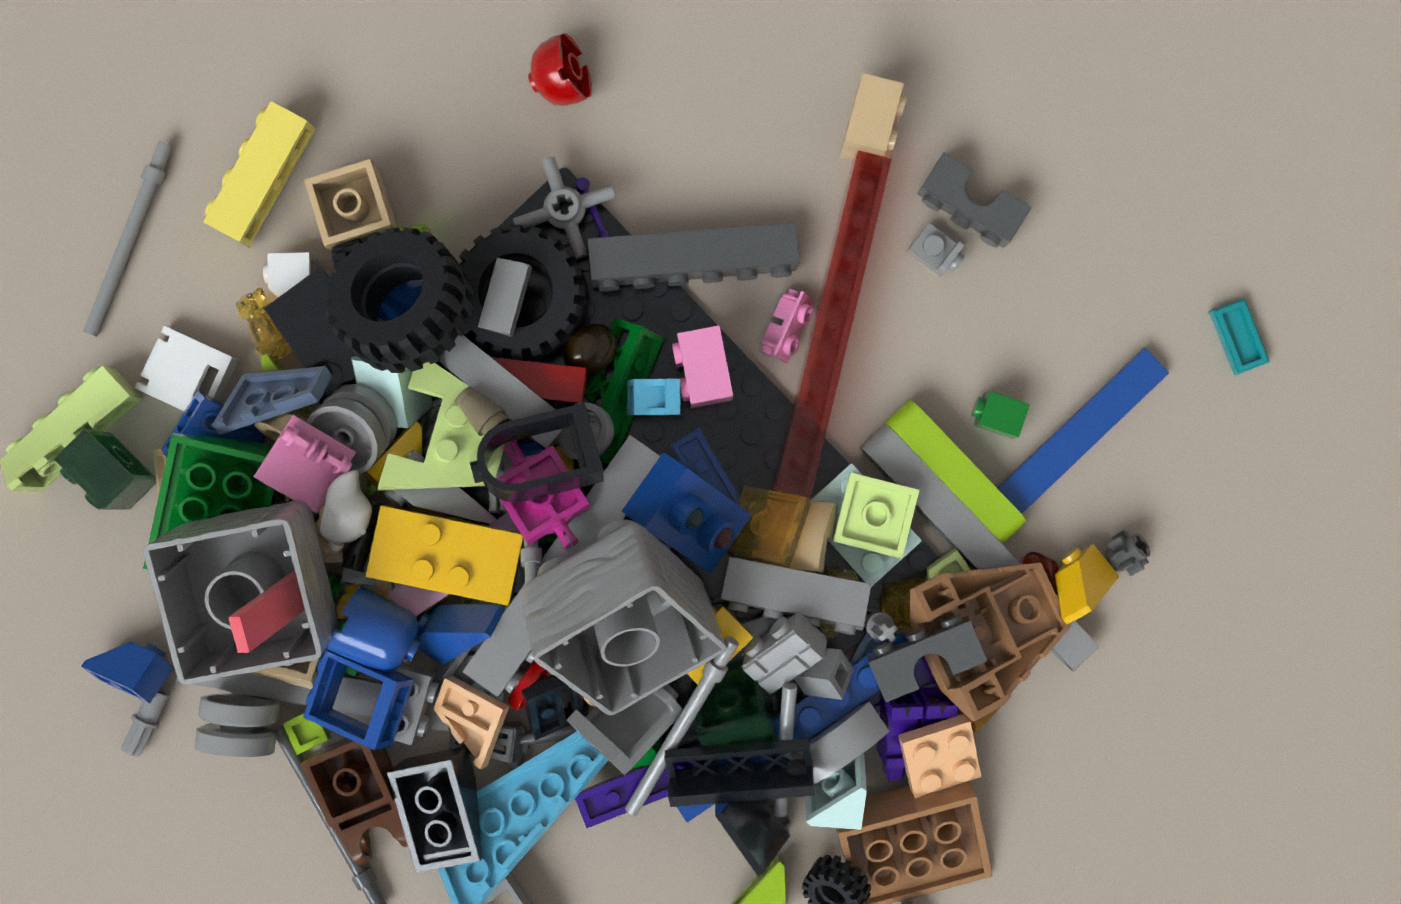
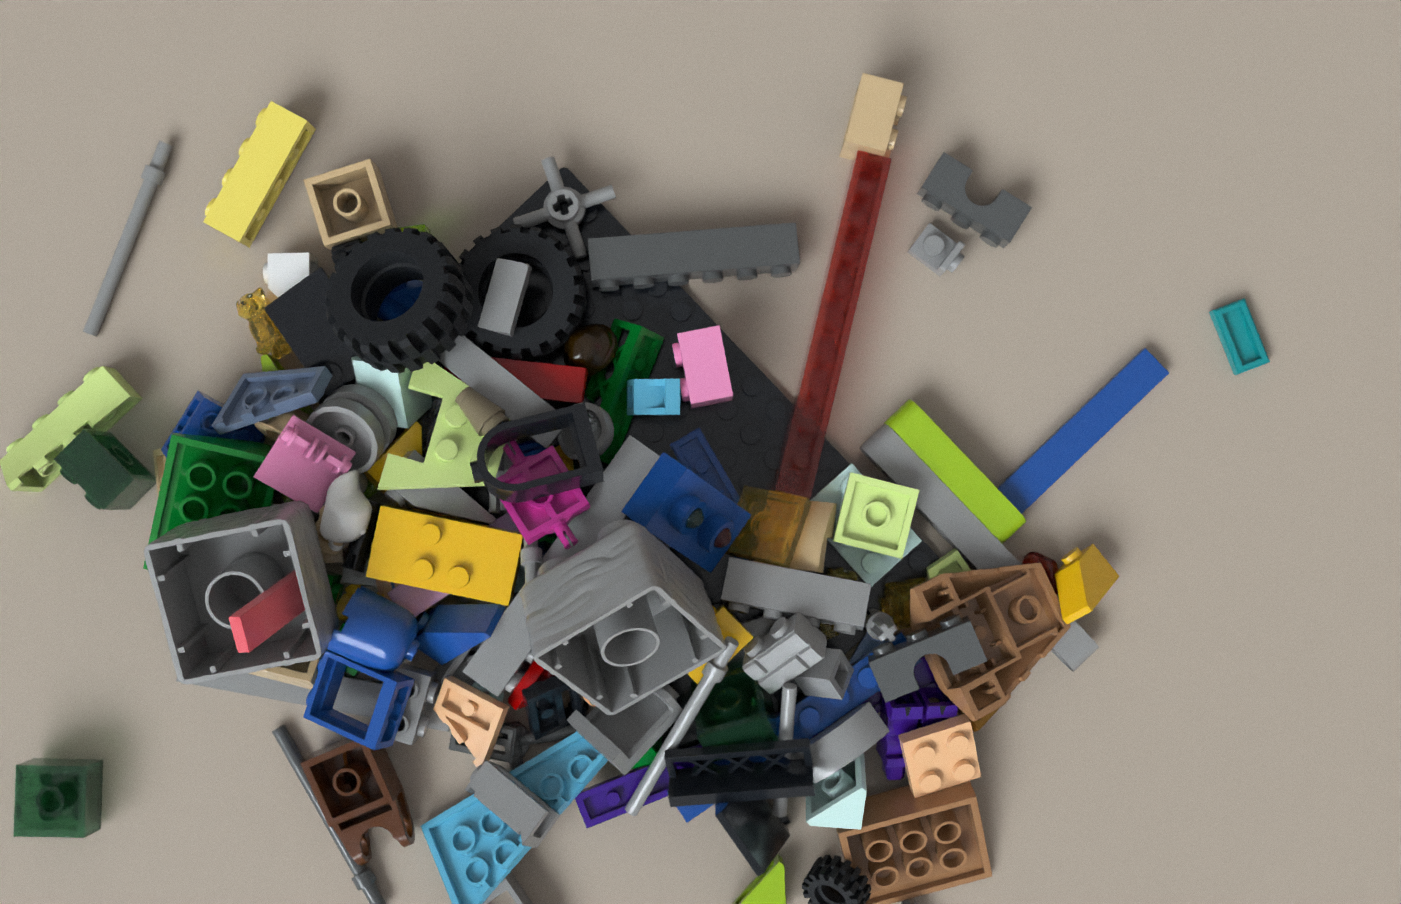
(58, 798): none -> clear green brick
(131, 669): blue slope -> none
(143, 724): light grey axle -> none
(179, 369): white container -> none
(237, 725): light grey wheel -> none
(305, 733): lime plate -> none
(438, 808): black slope -> none
(512, 802): none -> light grey window
(558, 72): red cylinder -> none
(582, 186): dark purple hinge -> none
(783, 340): bright pink hinge -> none
(1000, 414): green brick -> none
(1127, 552): dark grey gear -> none

